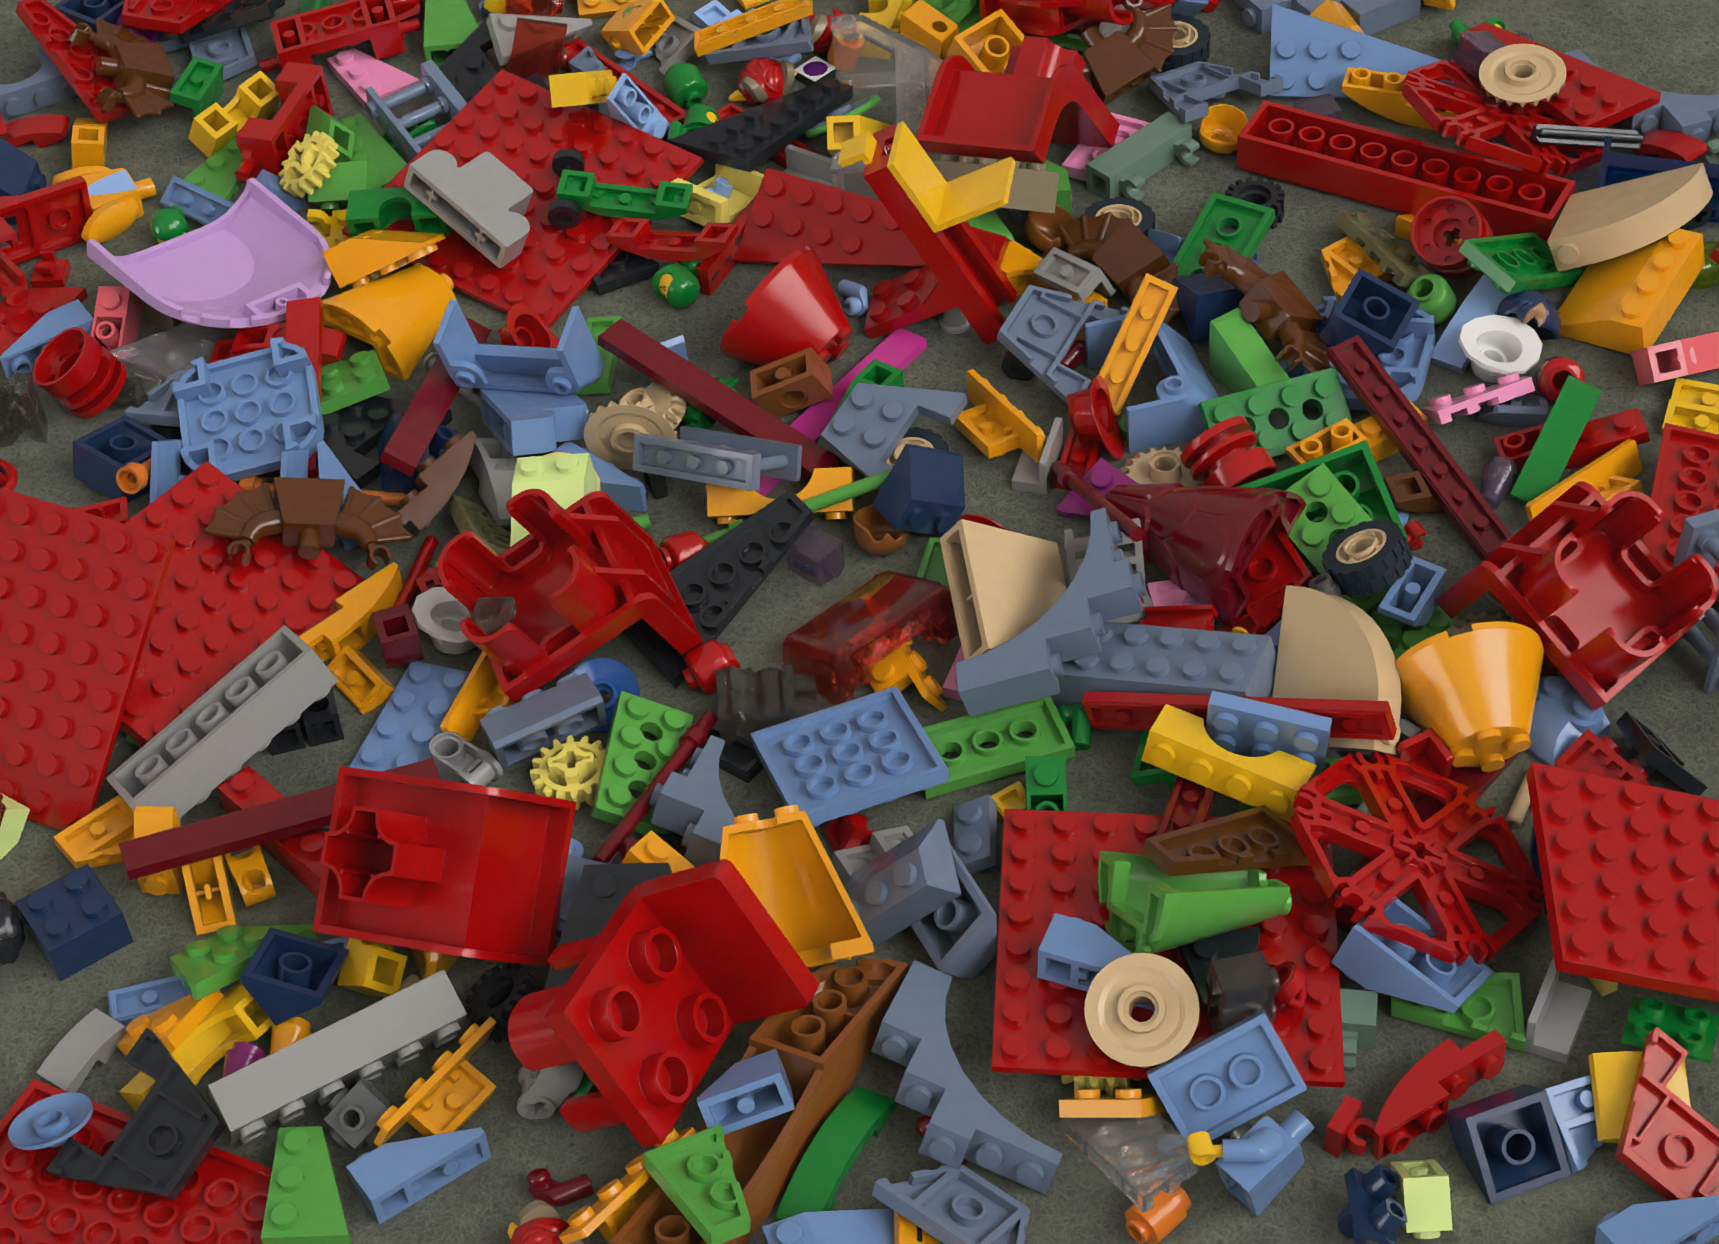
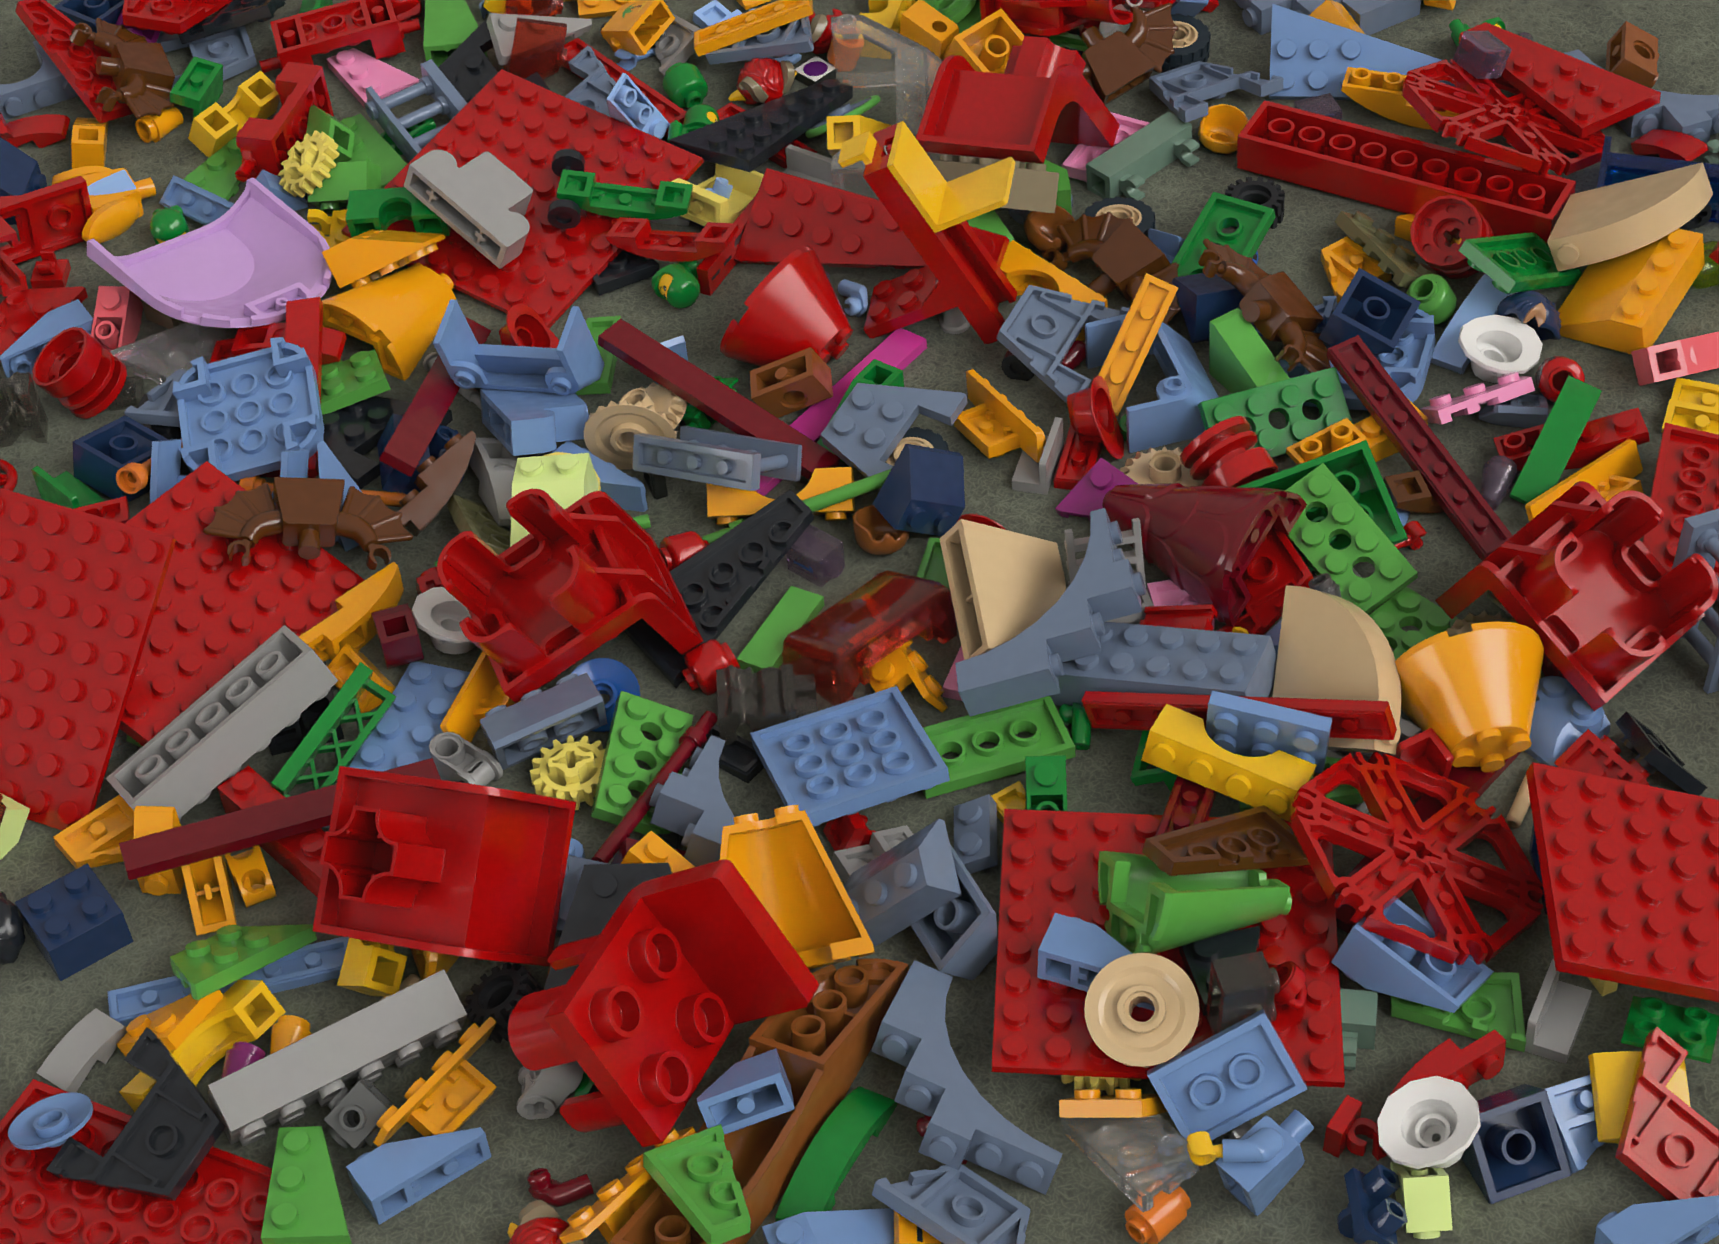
(64, 489): none -> green panel
(156, 127): none -> light orange cone
(291, 973): dark blue slope -> none
(326, 727): none -> green fence
(419, 566): red bar -> none
(494, 612): clear smoke plate -> none
(581, 88): yellow arch -> none
(790, 614): none -> bright green tile
(1072, 275): light grey panel -> none
(1072, 480): dark red bar -> none
(1367, 557): black wheel -> none
(1414, 594): medium blue slope -> none
(1427, 1111): none -> white hat
(1522, 74): tan gear -> none
(1585, 136): black axle -> none
(1633, 55): none -> dark orange brick

